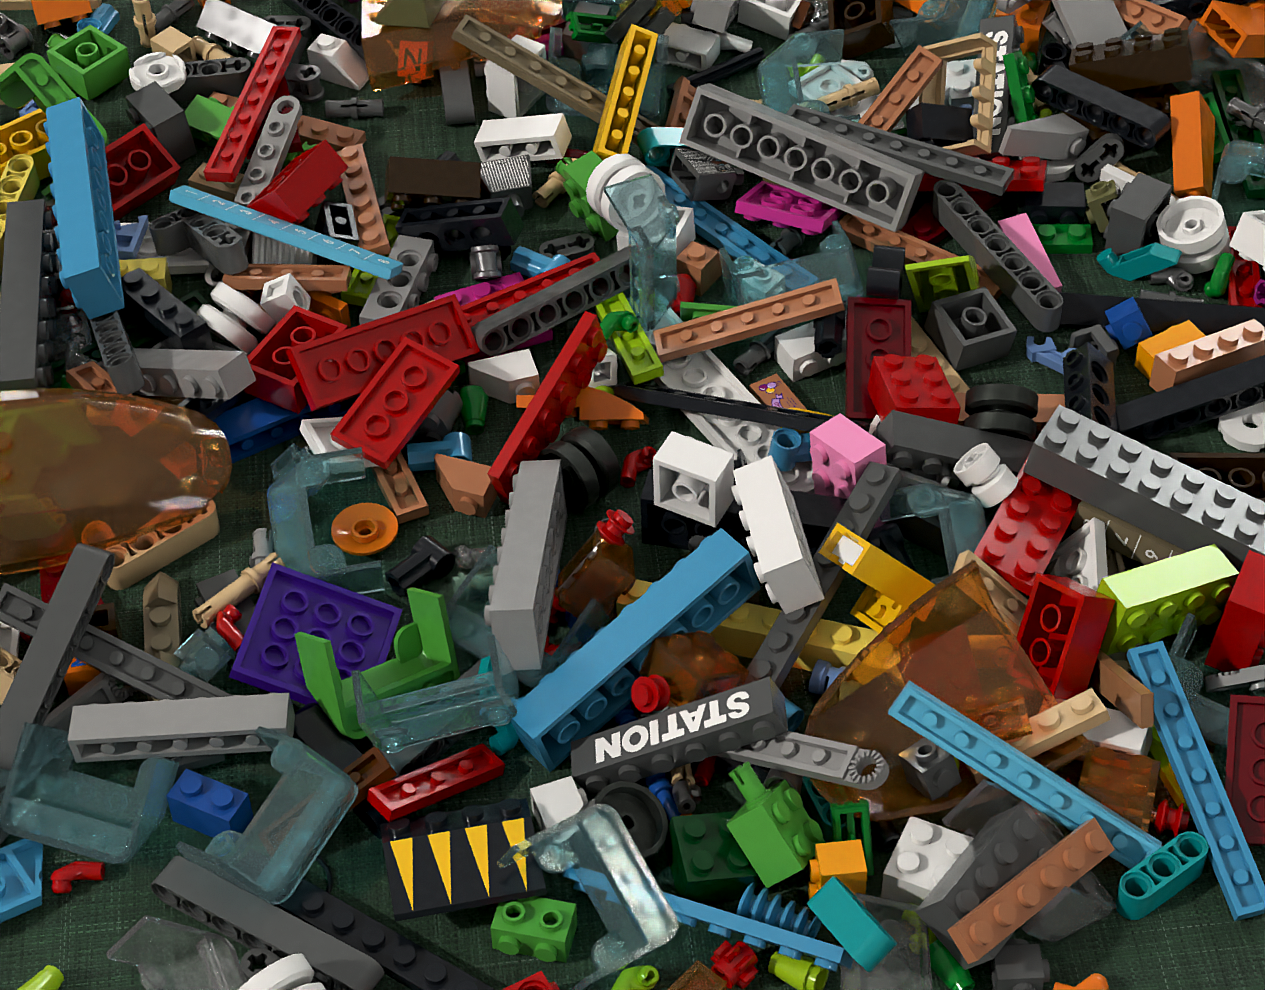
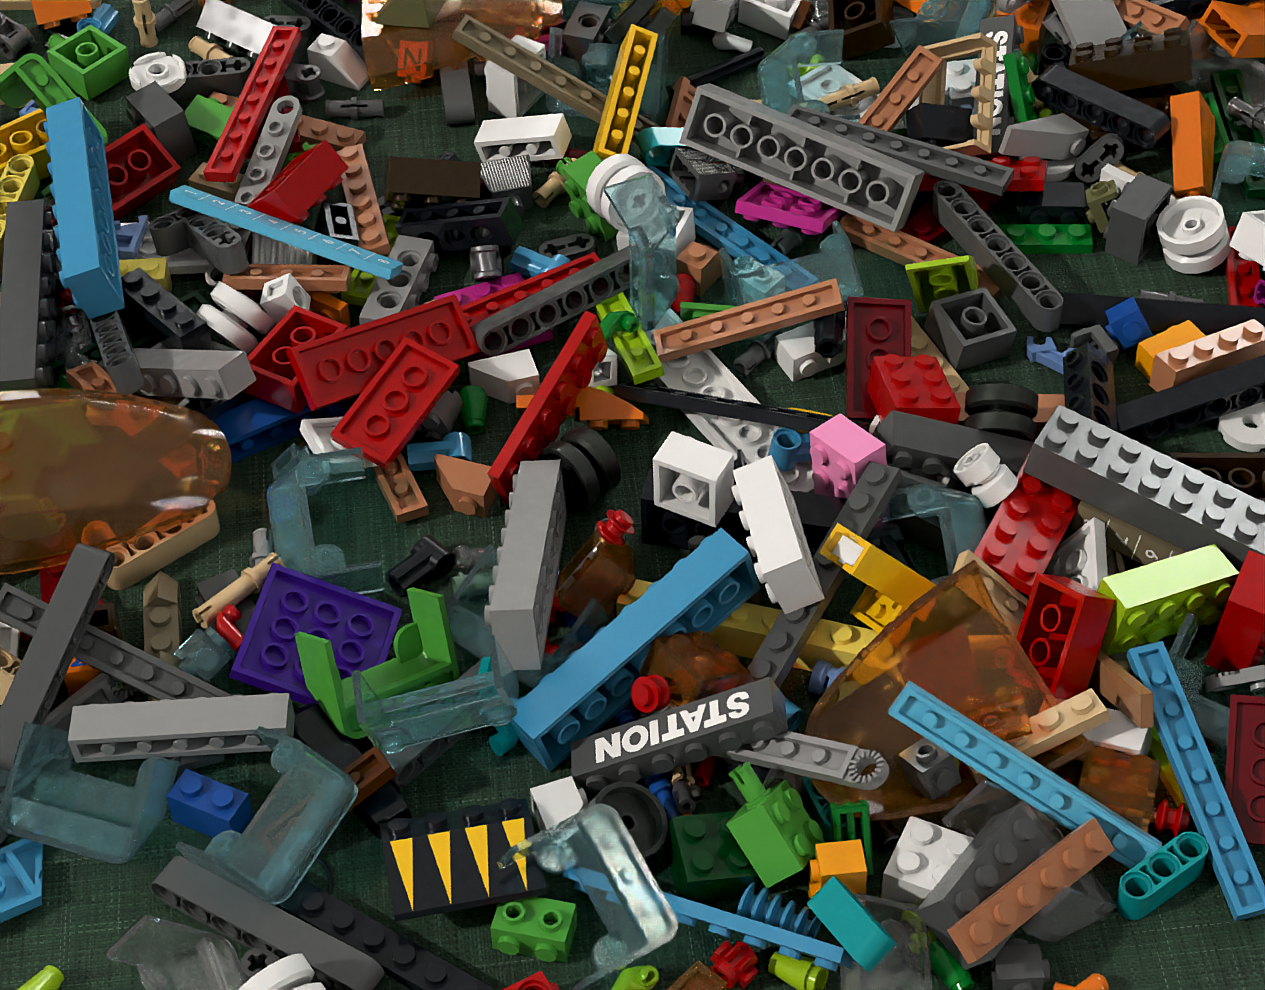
(76, 870): red arm -> none
(174, 42): tan brick -> none
(364, 529): orange dish -> none
(435, 782): red plate -> none
(590, 33): green tile -> none
(635, 463): red arm -> none
(691, 47): white brick -> none
(775, 393): nougat tile -> none
(857, 68): white arm -> none
(886, 272): black beam -> none
(1023, 235): bright pink tile -> none
(1139, 261): teal piece -> none
(1174, 277): flat silver arm -> none
(1219, 280): green arm -> none

